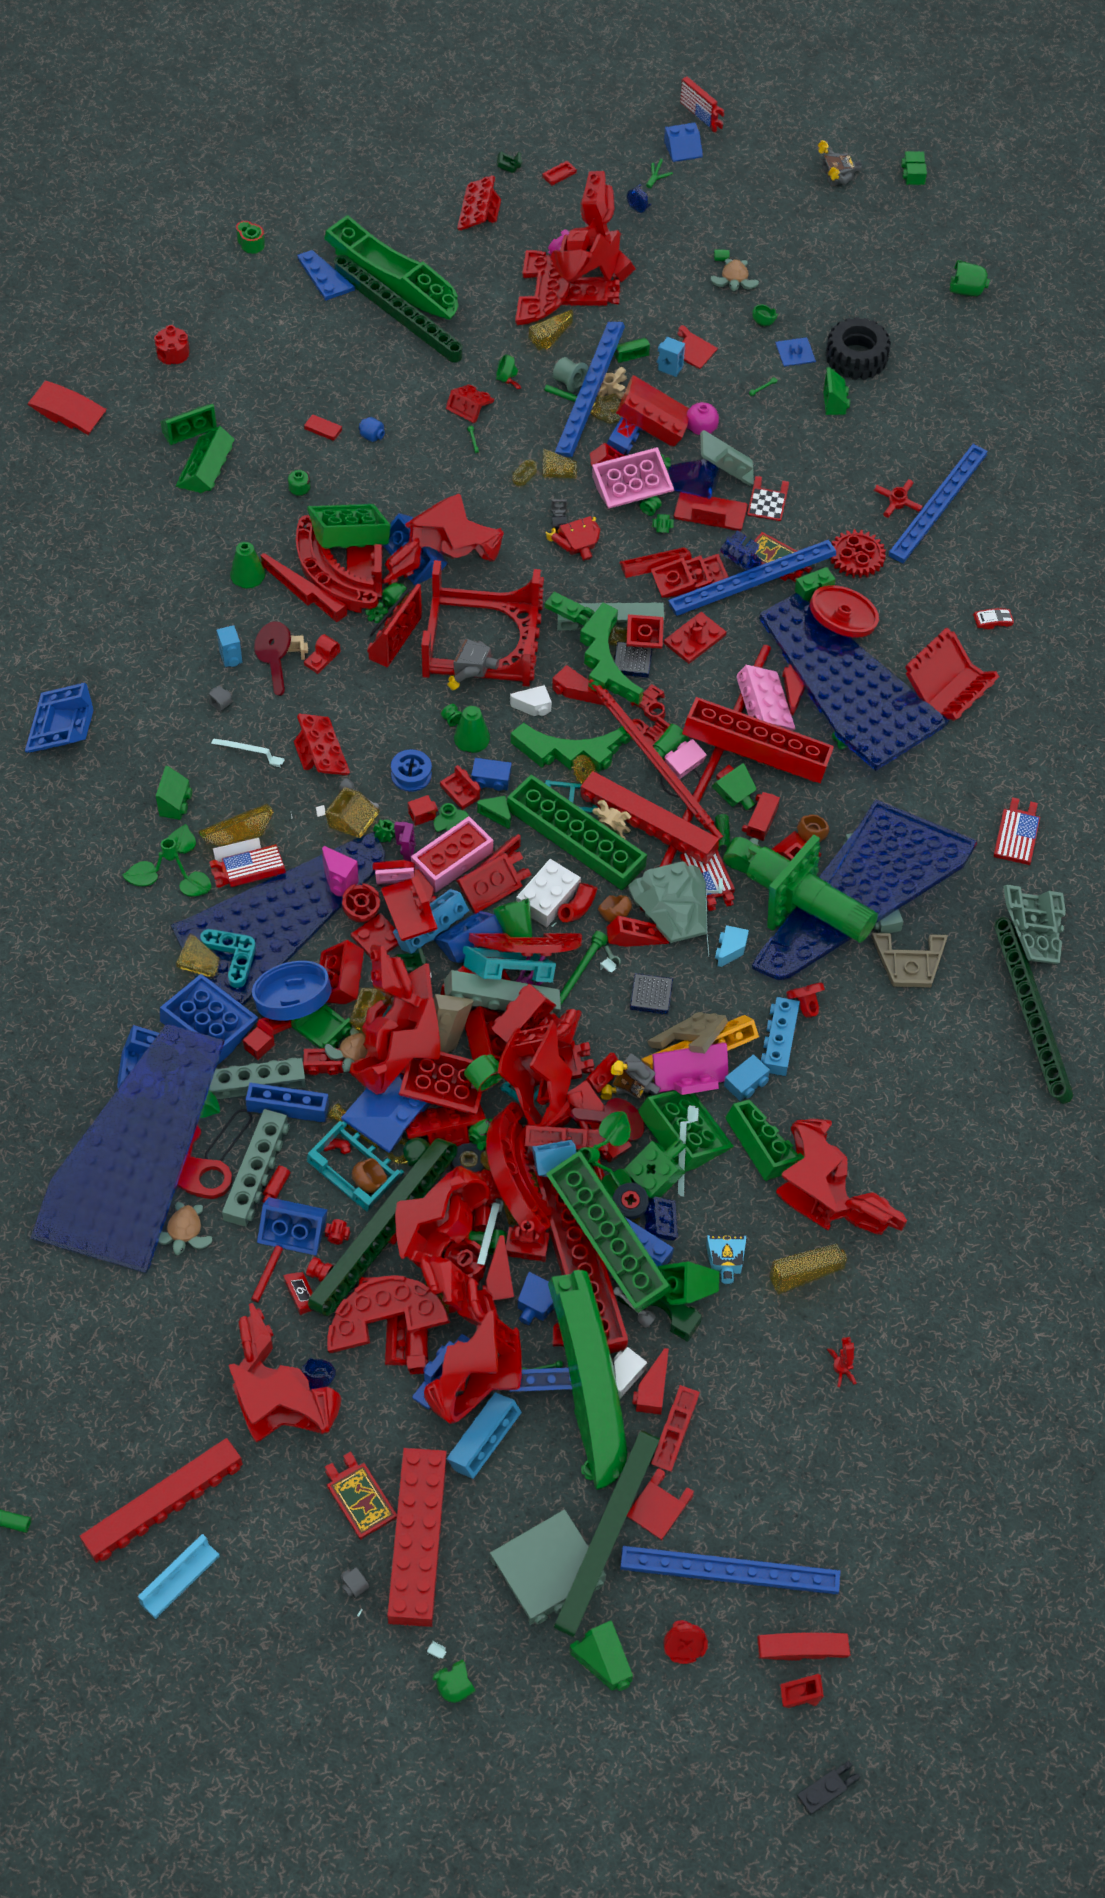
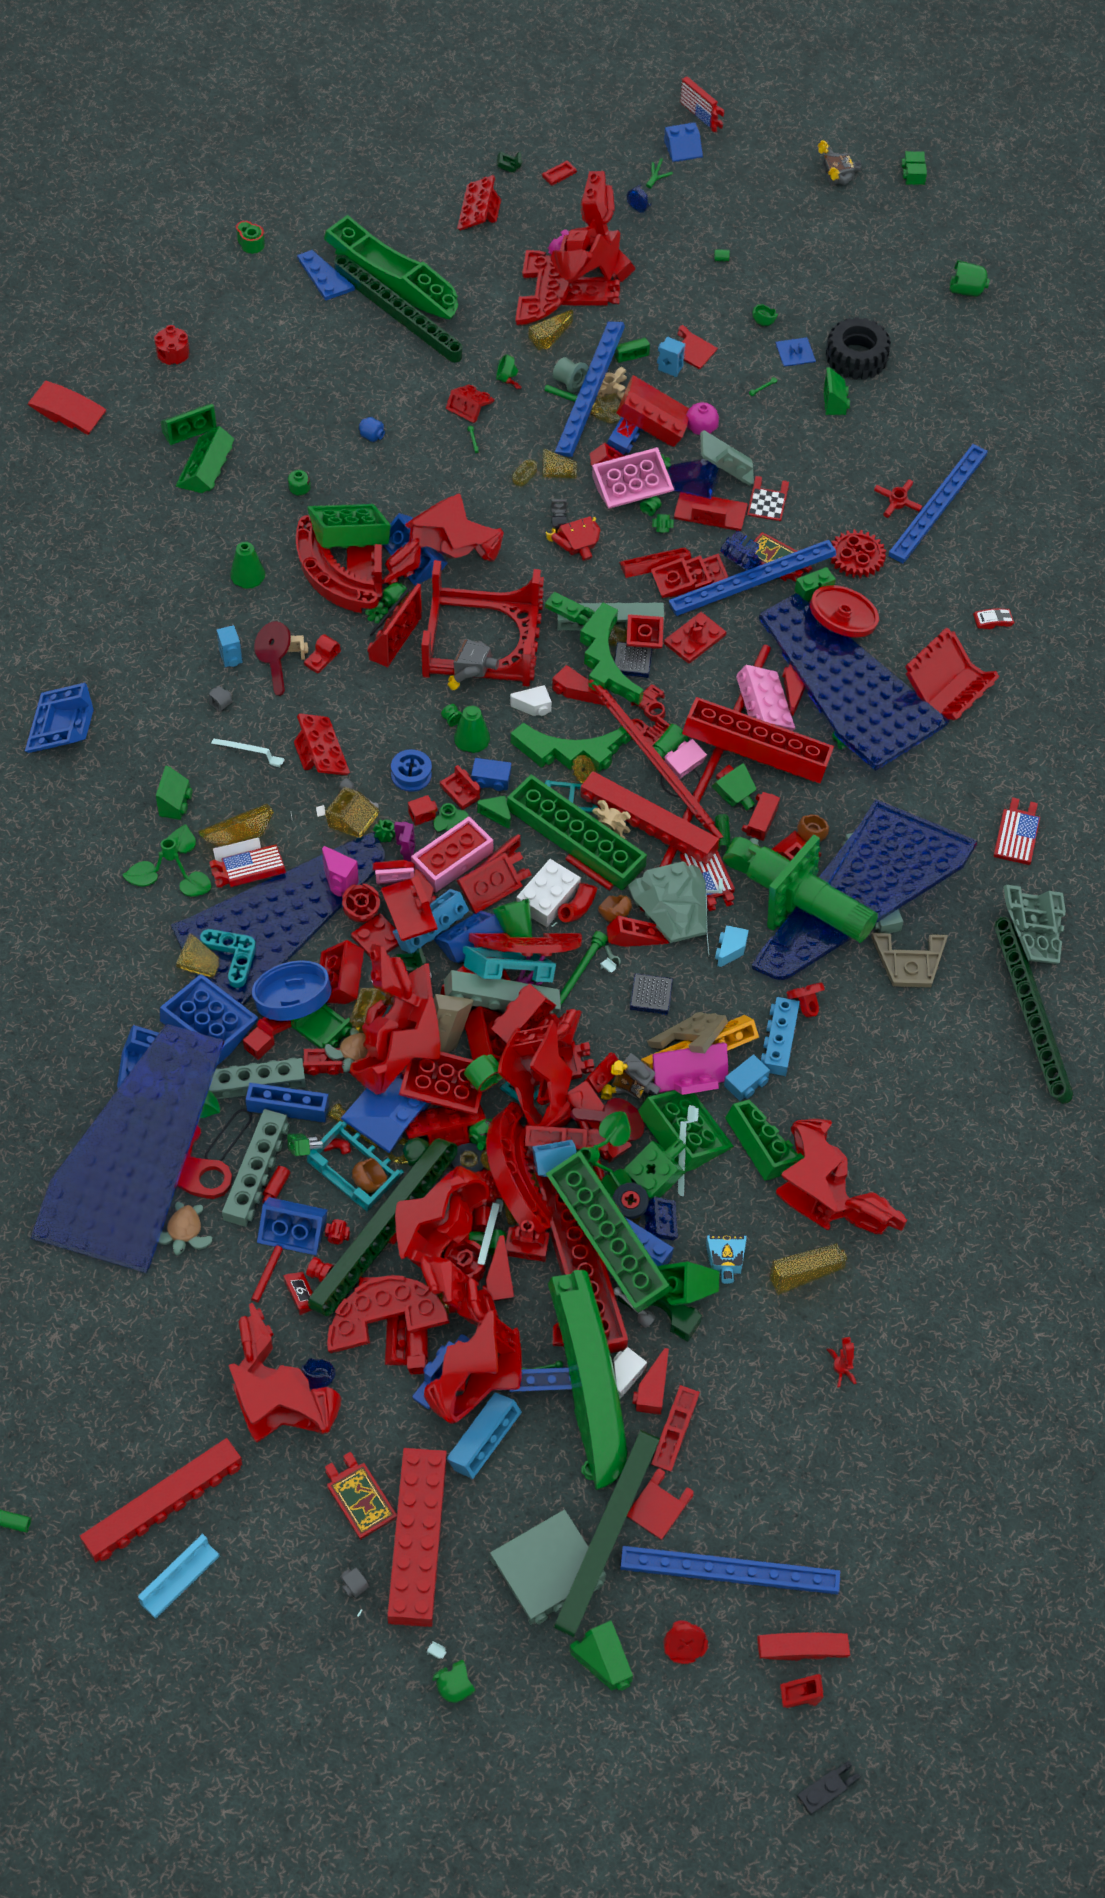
(300, 1145): none -> green piece
(304, 589): red slope -> none
(323, 427): red tile -> none
(535, 1299): blue torso -> none
(588, 871): none -> red bar
(734, 274): animal -> none

